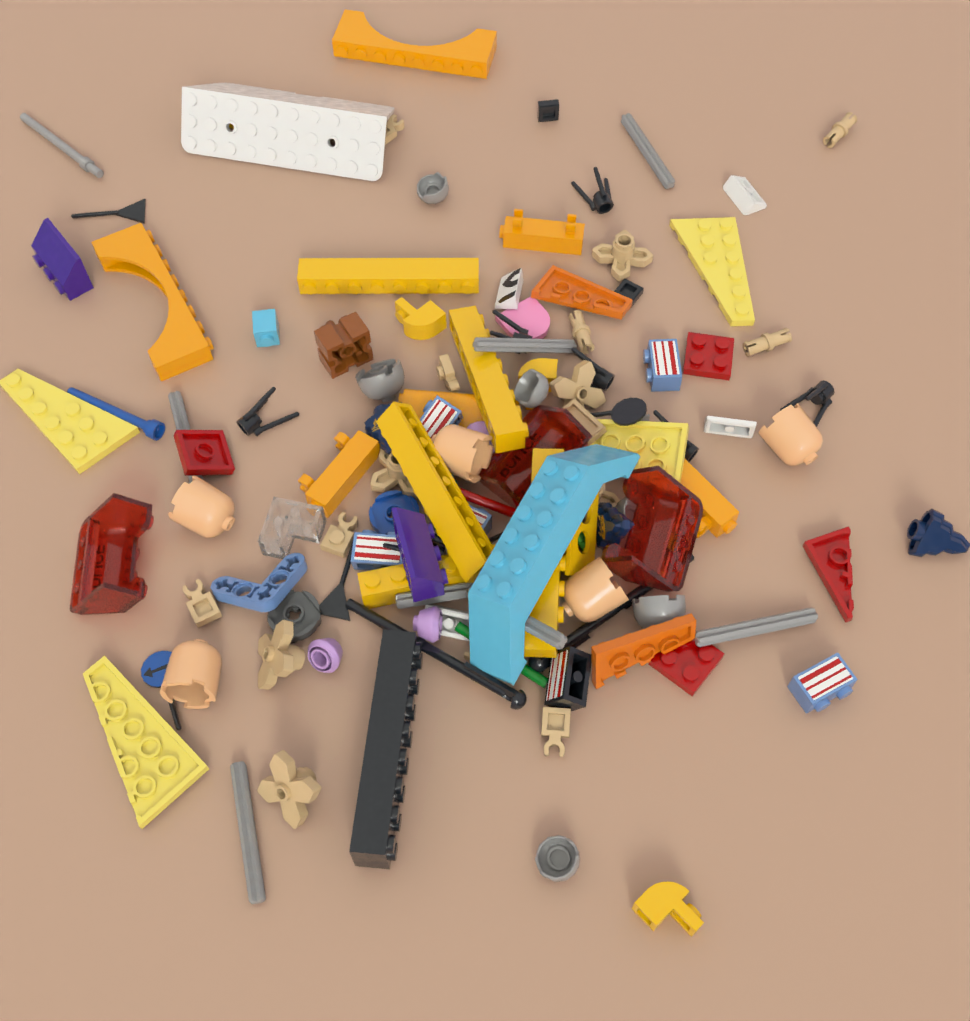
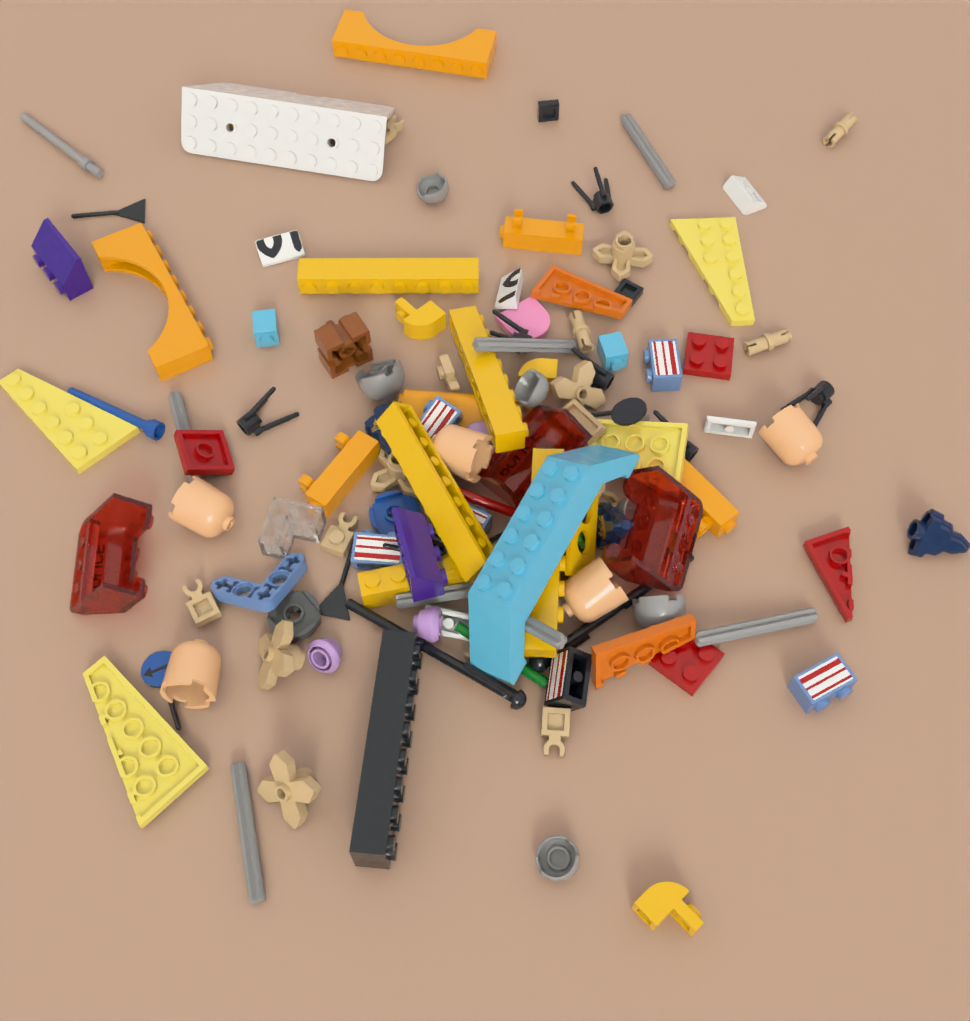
(280, 248): none -> slope
(612, 351): none -> medium azure brick

